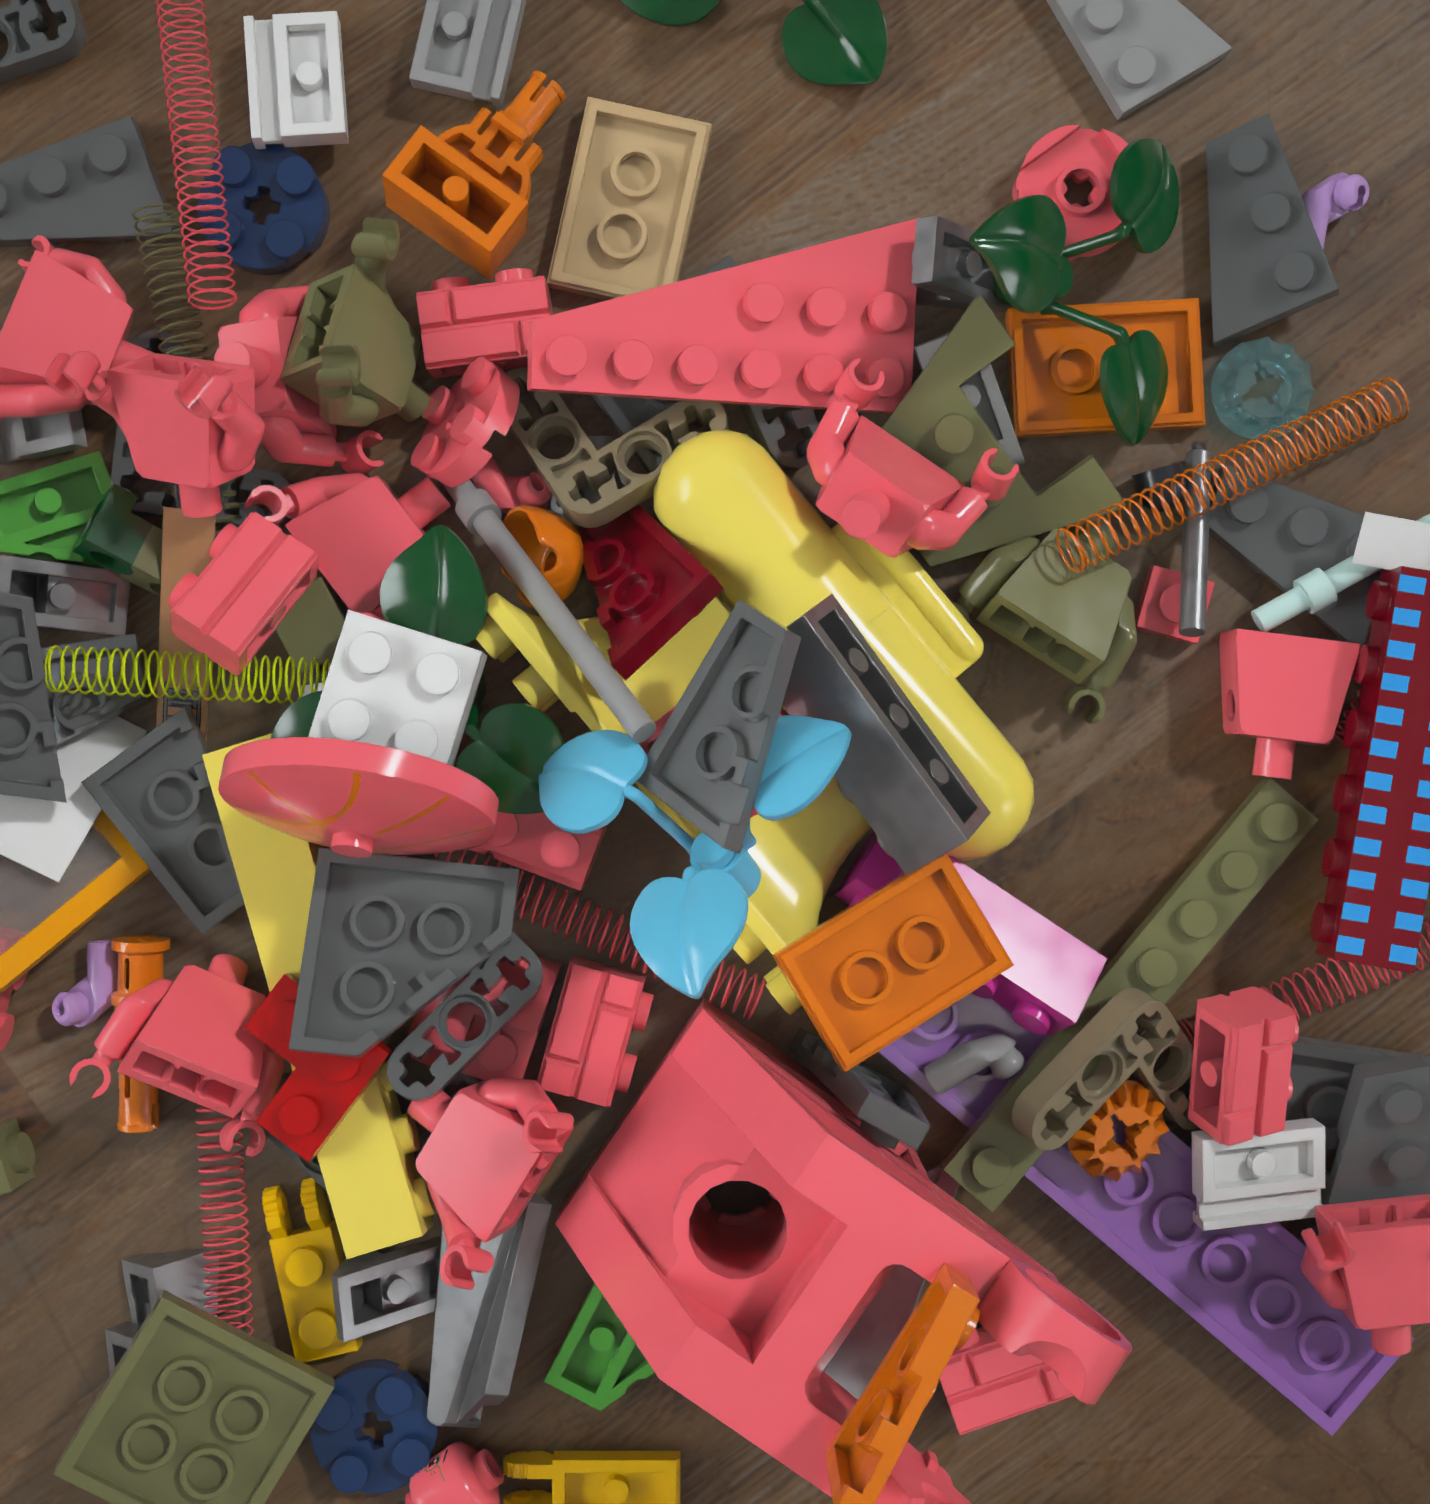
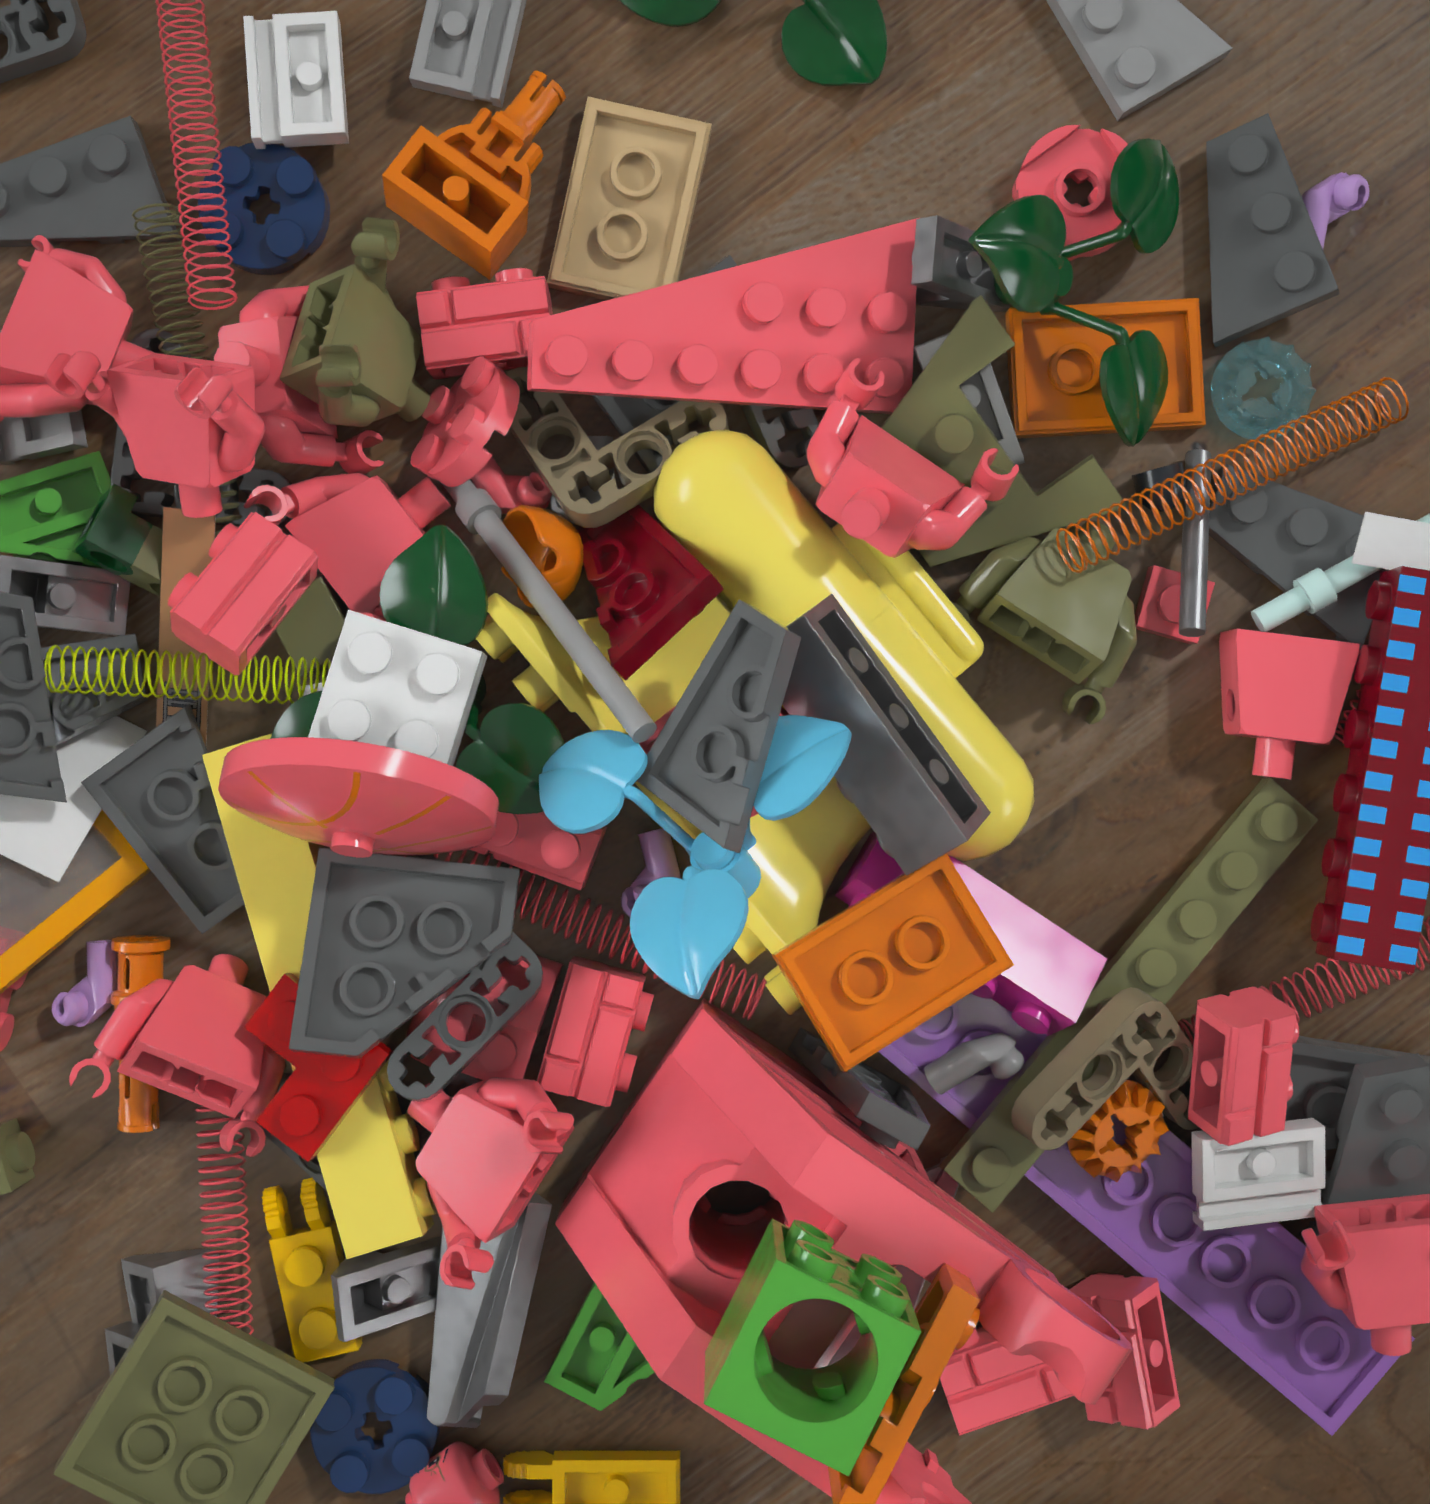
(659, 862): none -> lavender arm
(817, 1409): none -> bright green brick
(1145, 1384): none -> coral brick

